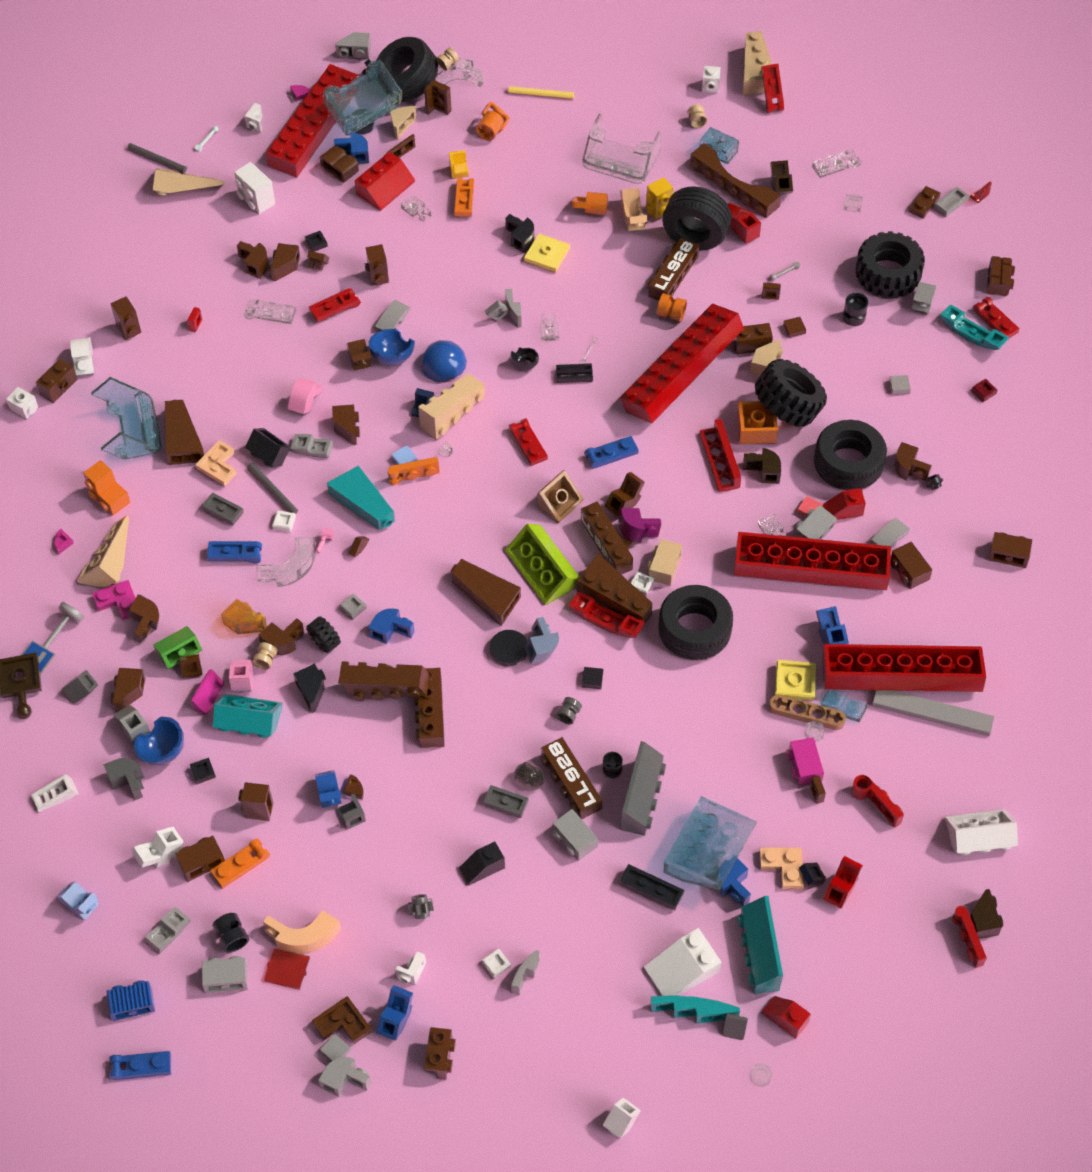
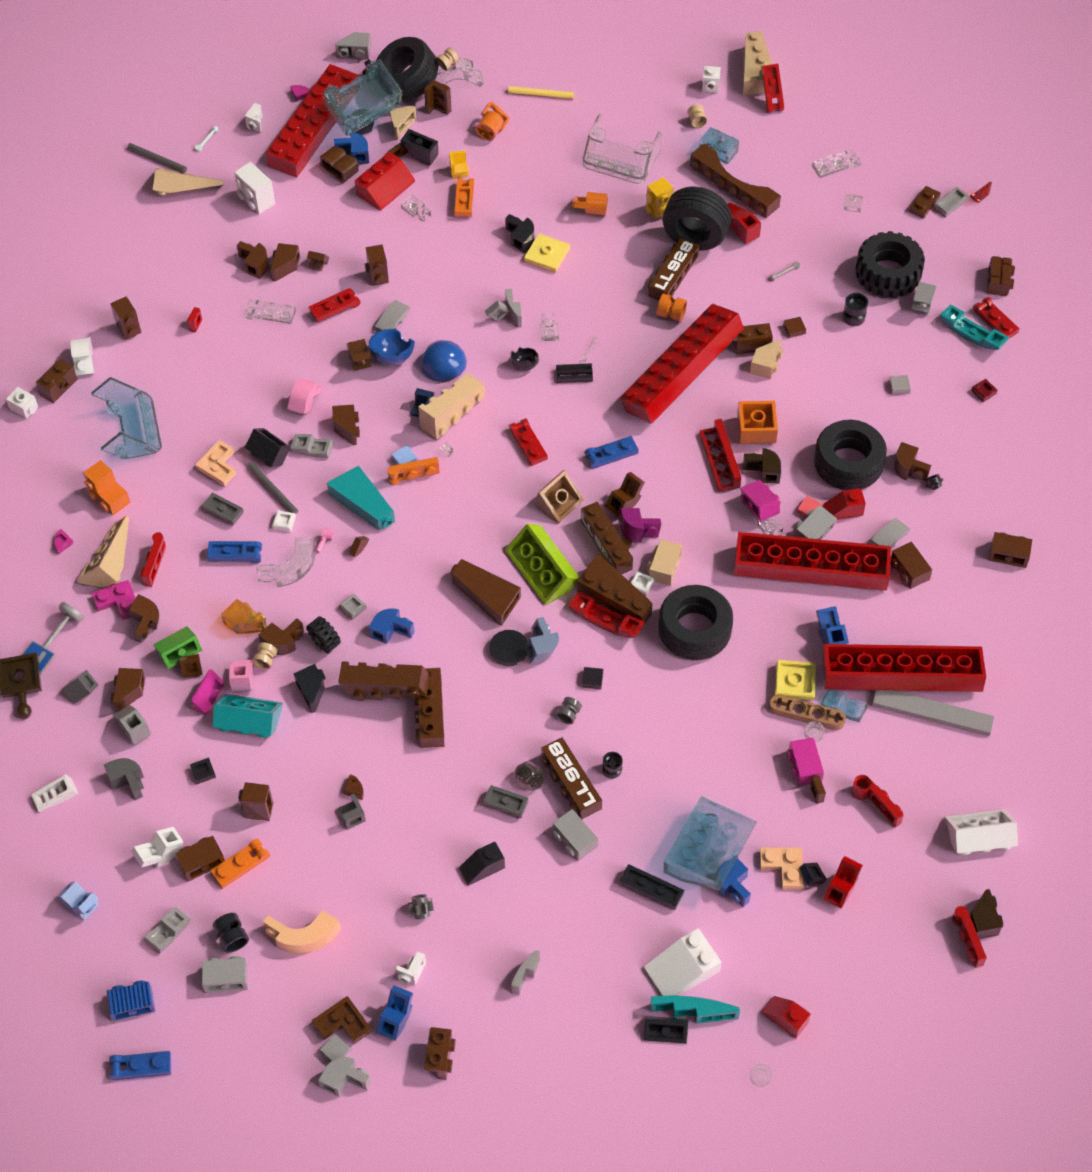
(153, 559): none -> red plate
(162, 743): blue cylinder -> none
(181, 437): reddish brown slope -> none
(287, 969): clear red piece -> none
(316, 241): black tile -> none
(328, 788): blue brick -> none
(420, 146): none -> black slope
(496, 963): white tile -> none
(621, 1118): white brick -> none
(632, 209): light nougat arch -> none
(642, 790): dark grey slope -> none
(666, 1029): none -> black slope
(735, 1026): dark grey slope -> none
(760, 500): none -> dark pink brick
(761, 946): teal slope -> none
(771, 291): reddish brown tile -> none
(780, 176): dark brown brick -> none
(790, 392): black tyre -> none

